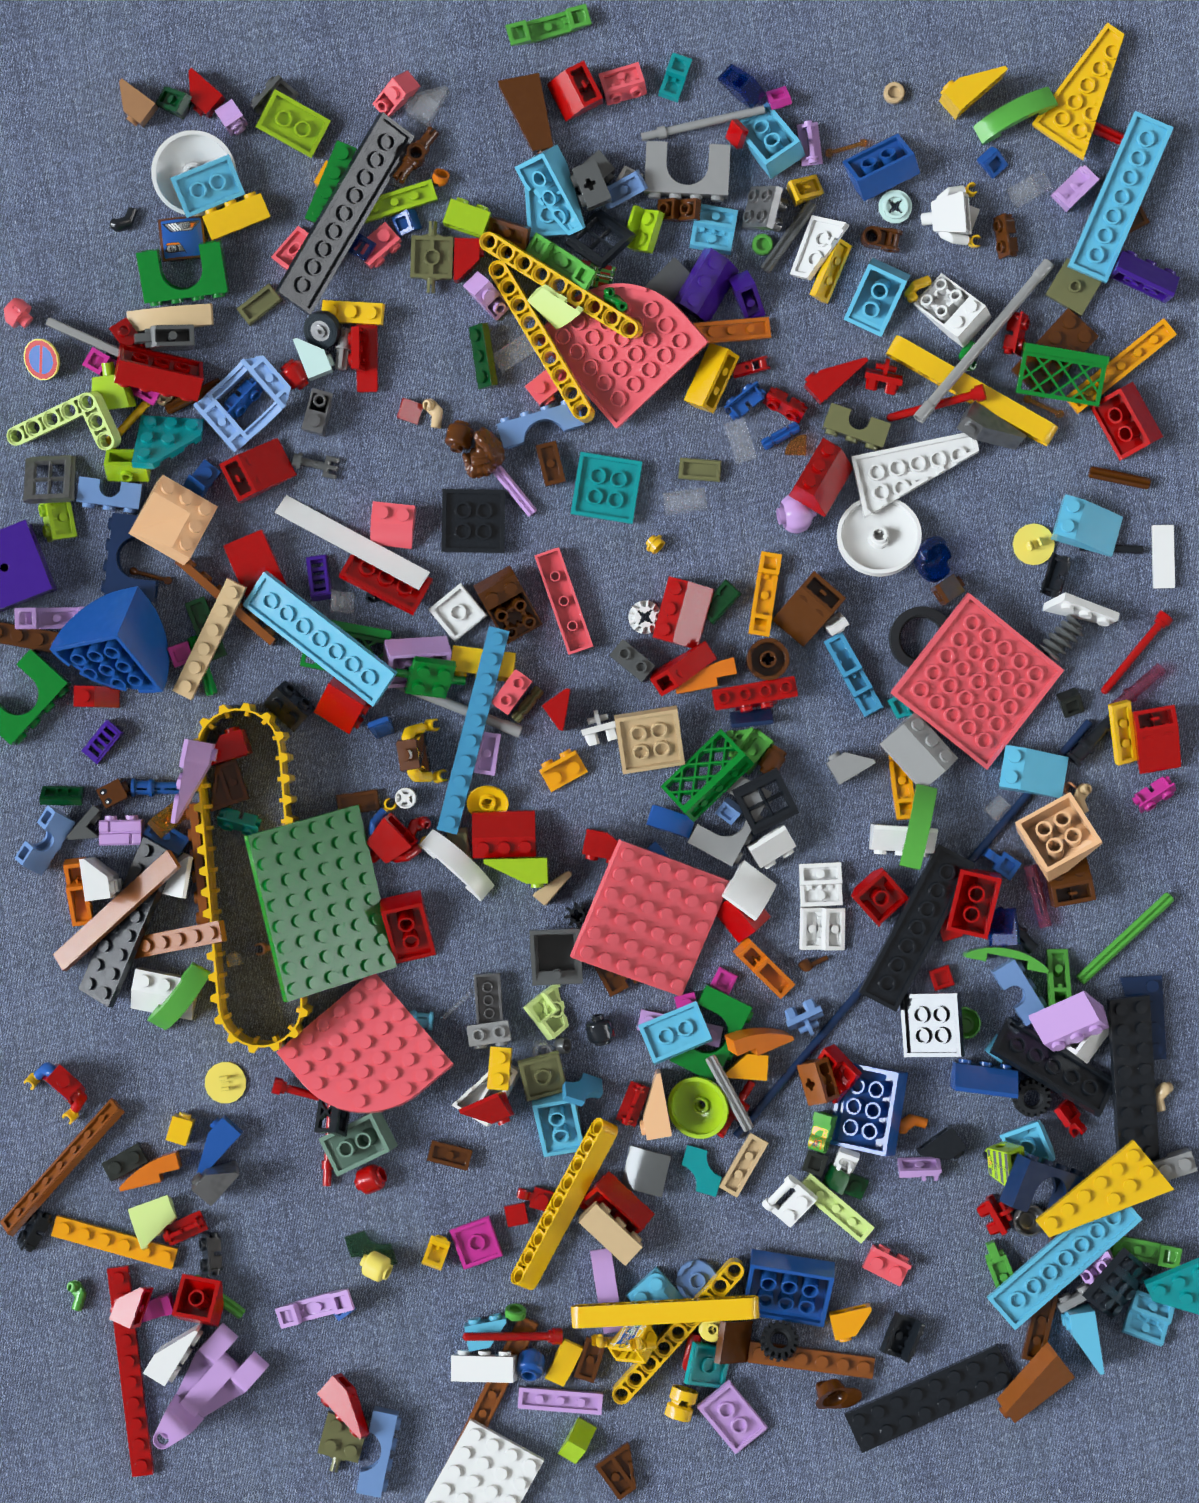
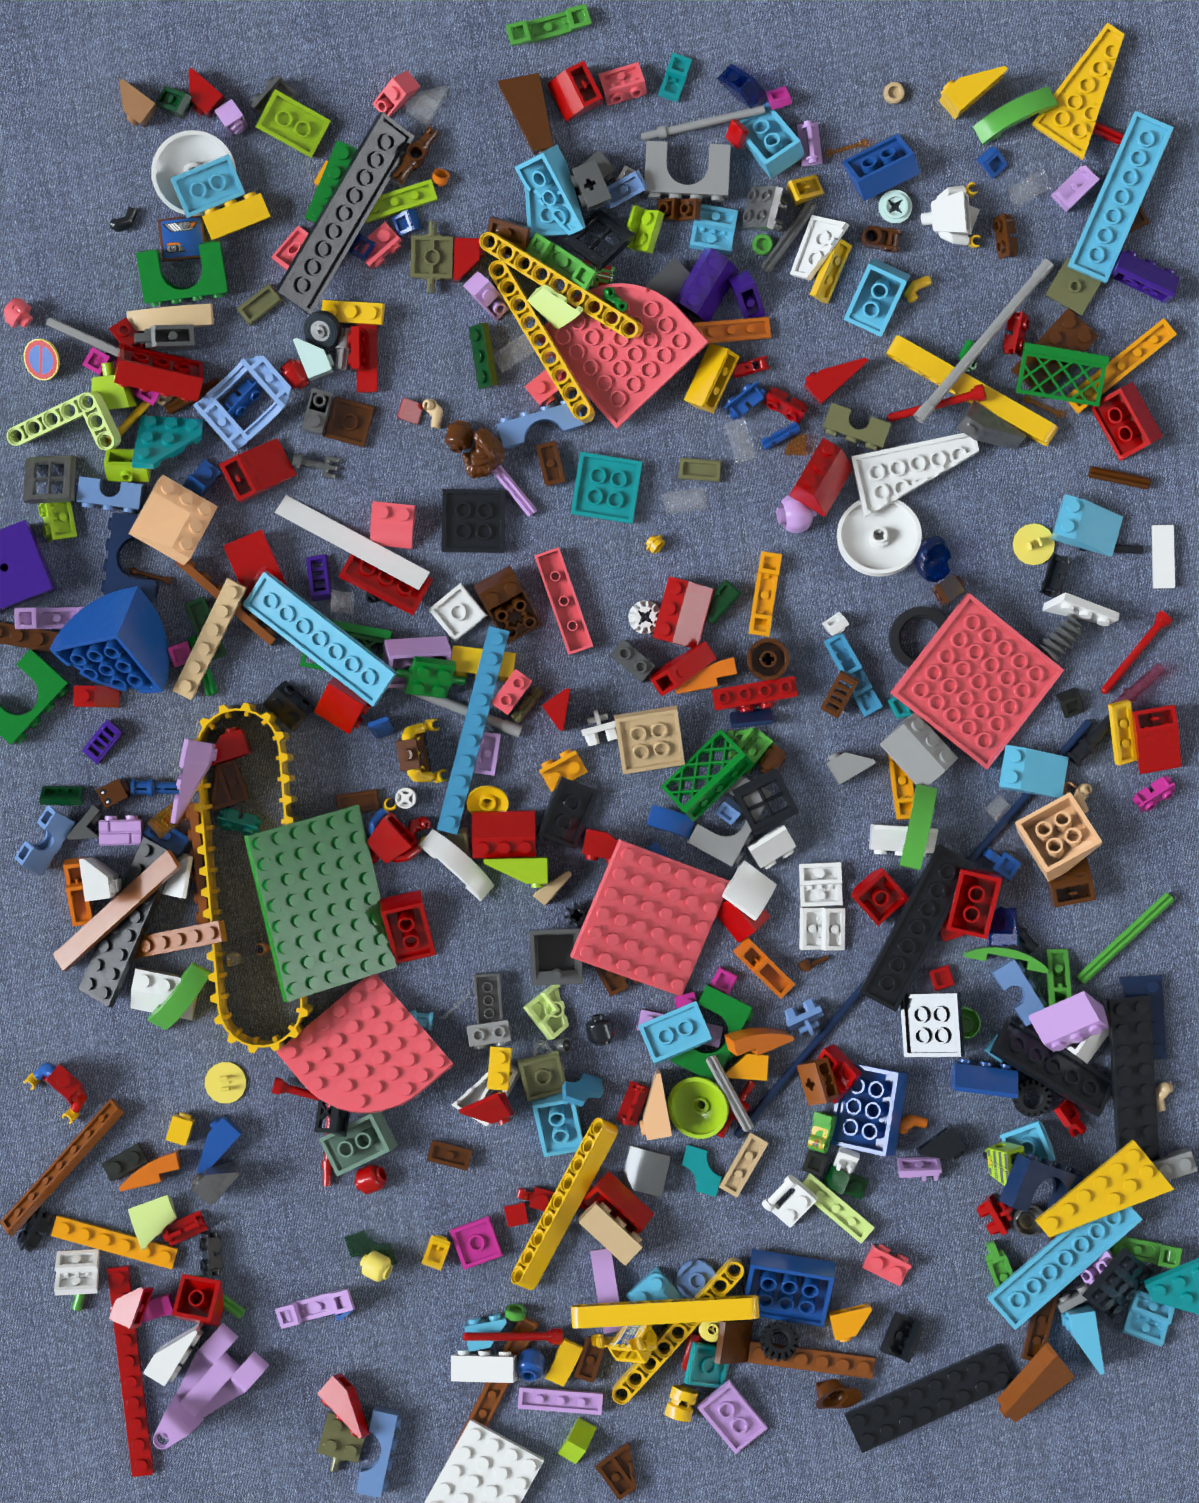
(77, 1272): none -> white slope
(349, 422): none -> reddish brown tile
(466, 217): lime brick -> none
(567, 812): none -> black plate
(808, 608): reddish brown slope -> none
(833, 705): none -> reddish brown slope
(892, 380): red hips -> none
(953, 310): white slope -> none
(1031, 871): clear pink pin -> none

